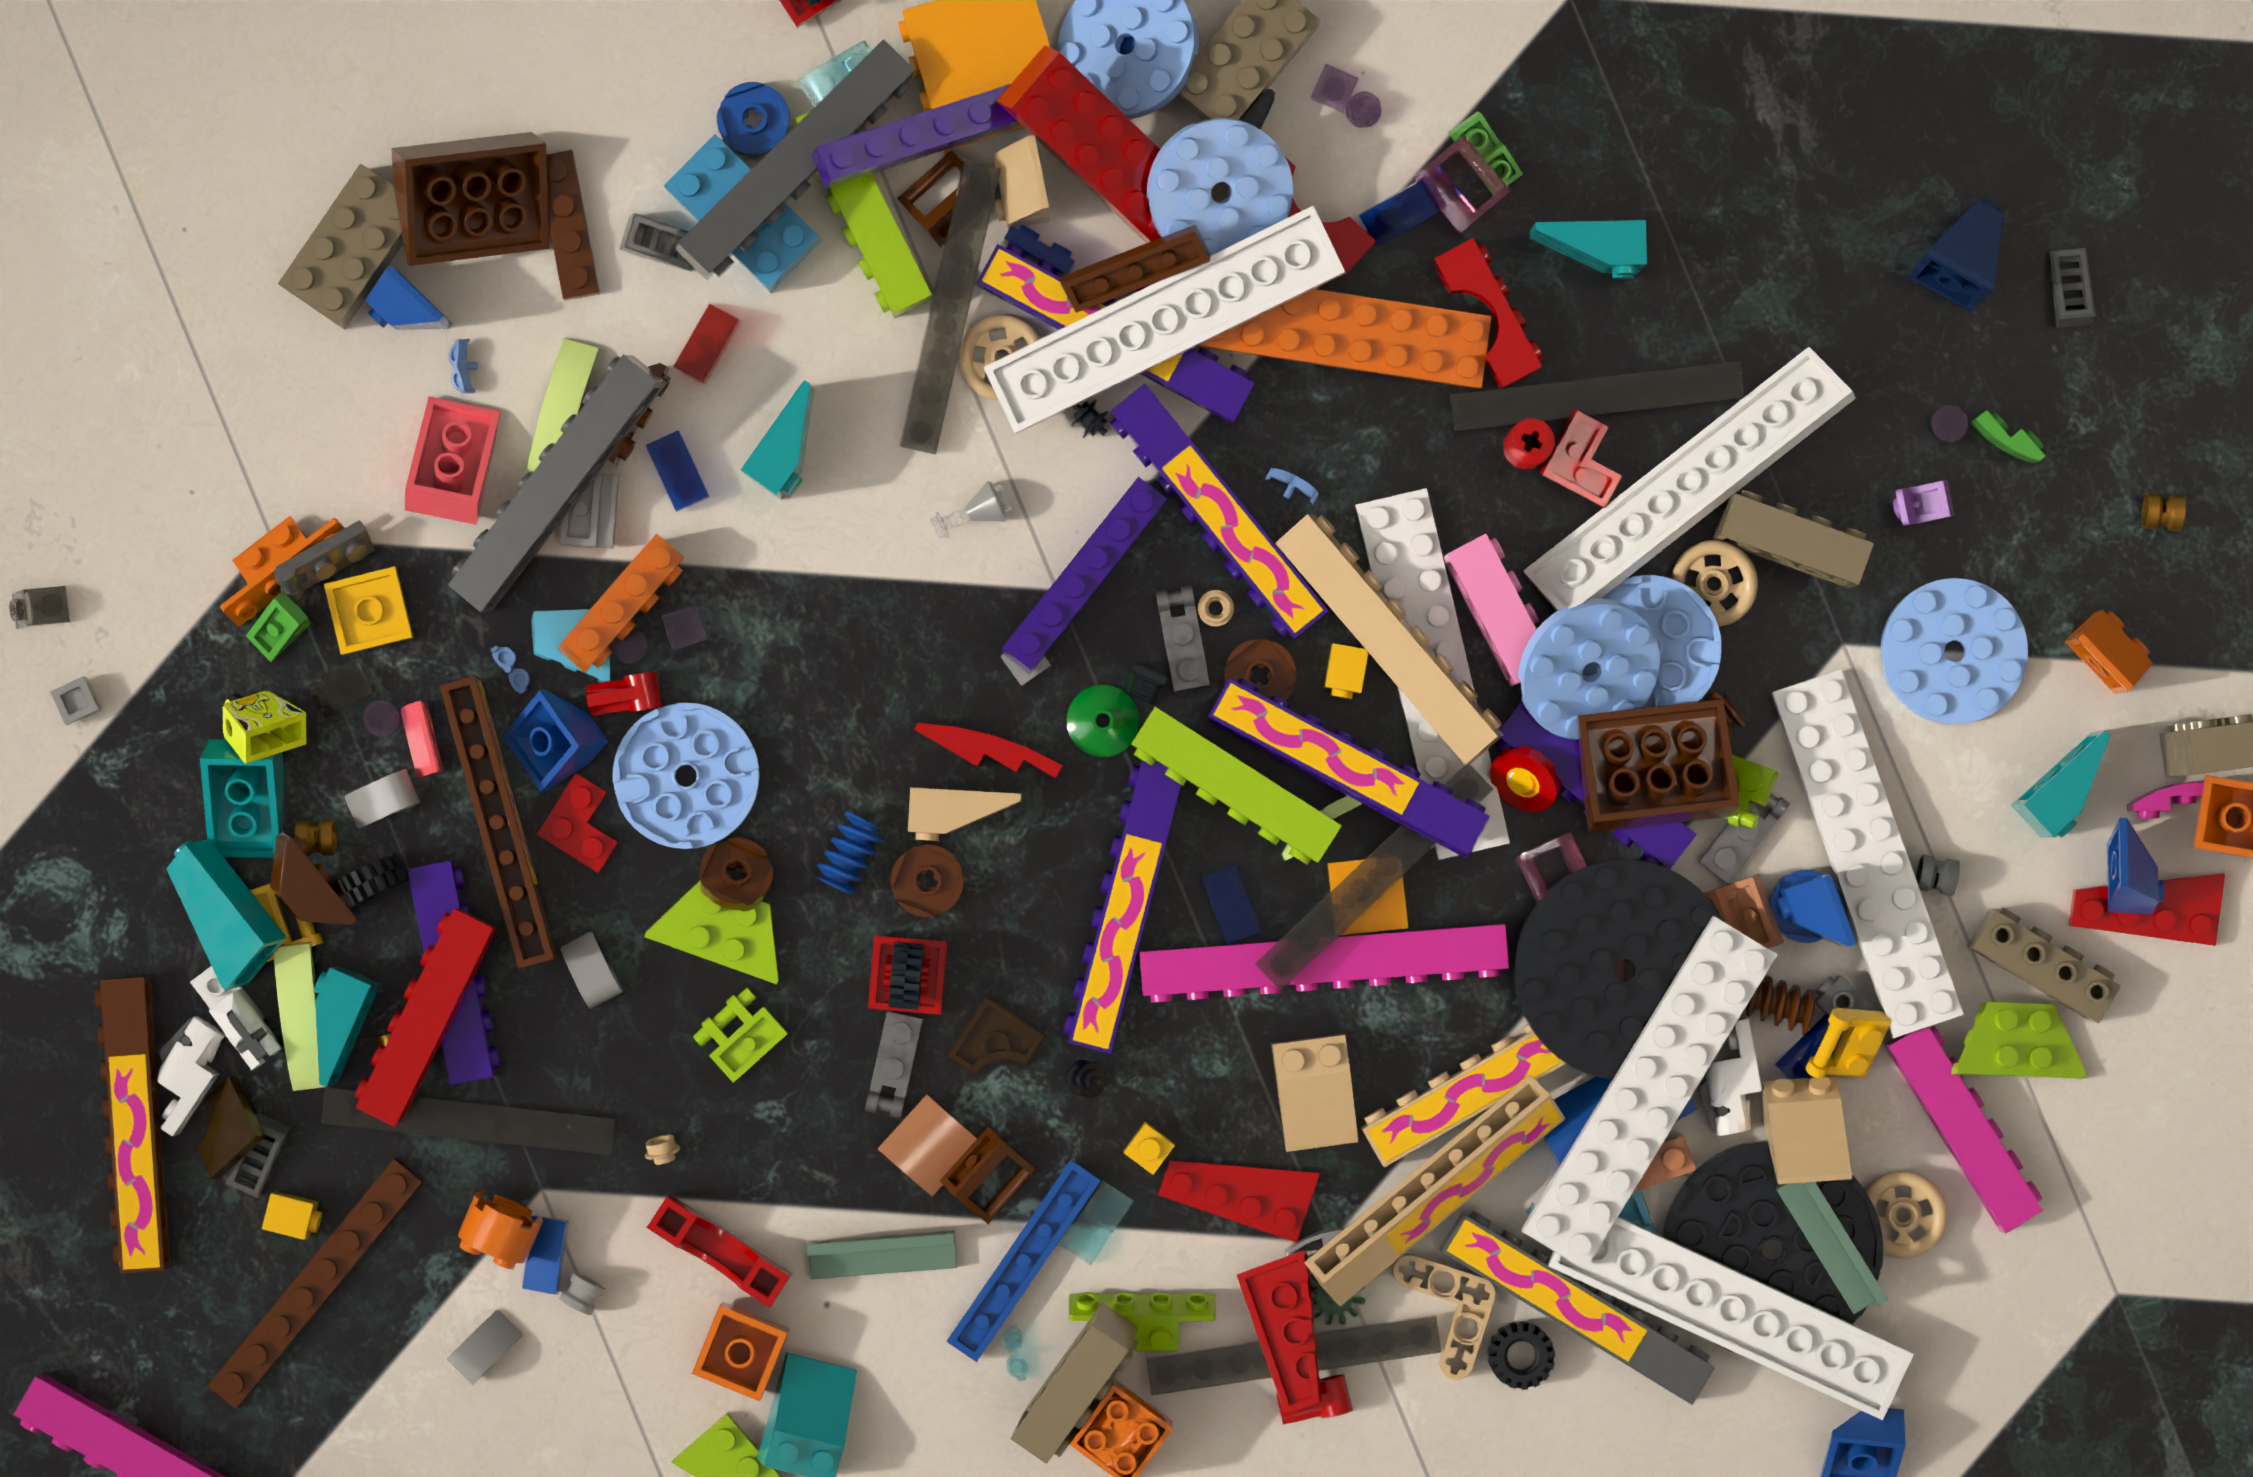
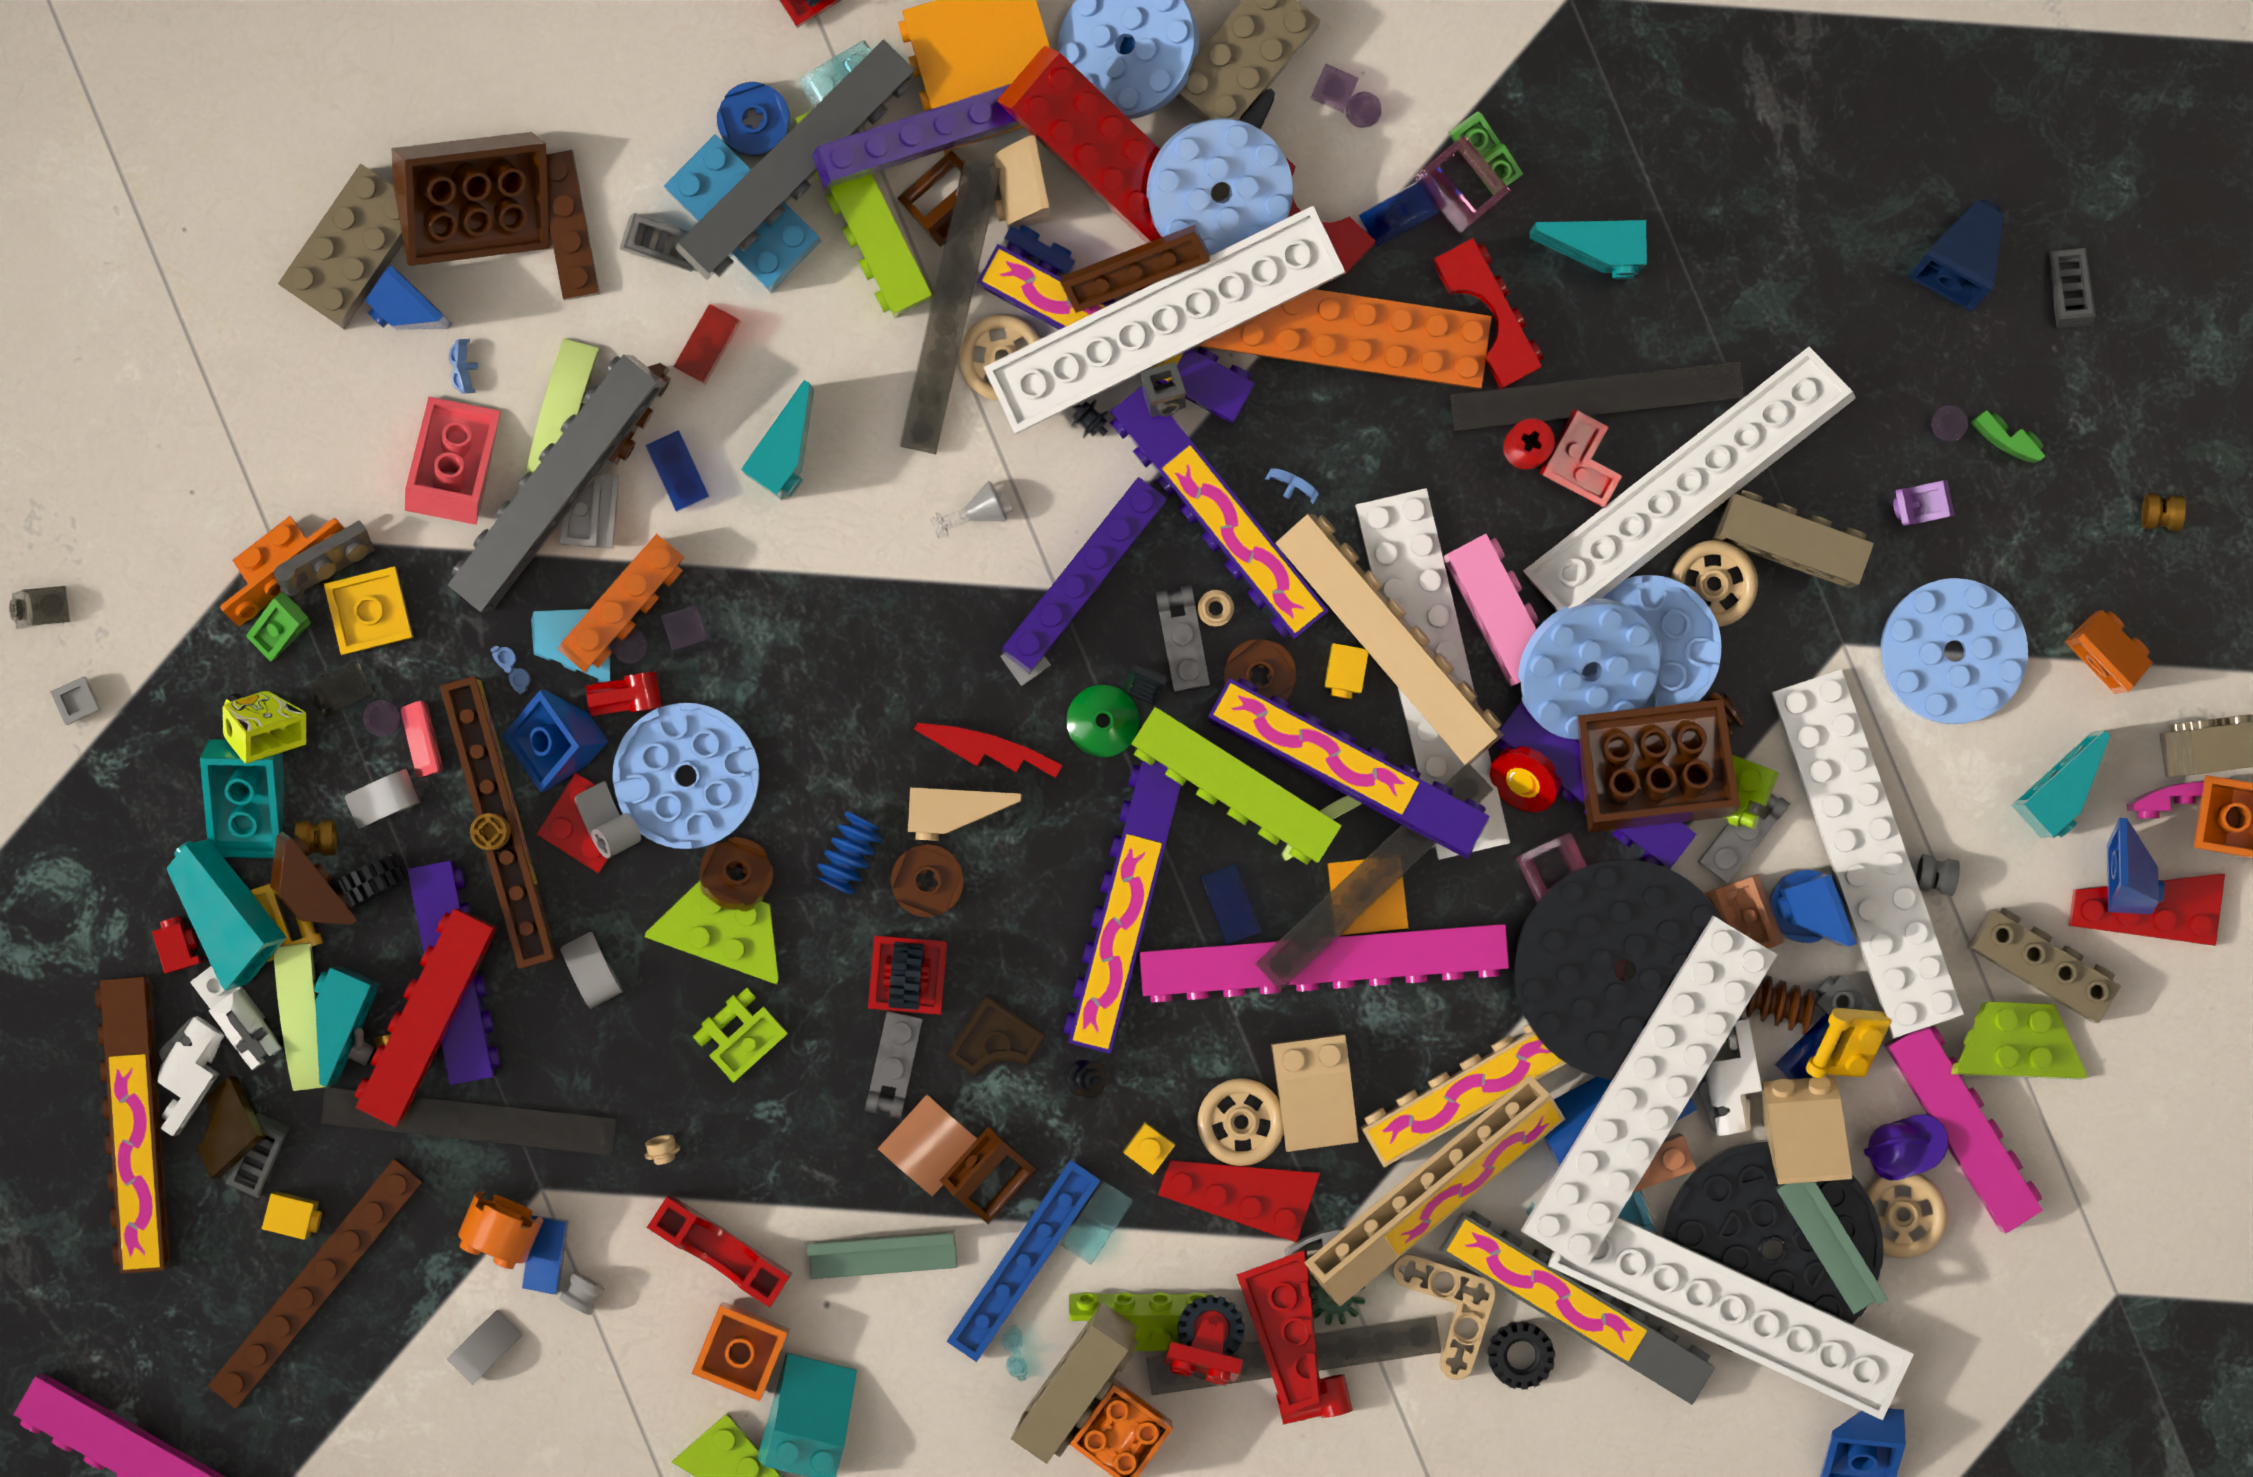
(176, 945): none -> red brick
(360, 1050): none -> light grey hand
(496, 831): none -> pearl gold wheel
(605, 825): none -> light grey panel
(1163, 398): none -> dark grey brick
(1208, 1336): none -> plate
(1224, 1148): none -> tan plate
(1907, 1147): none -> dark purple piece

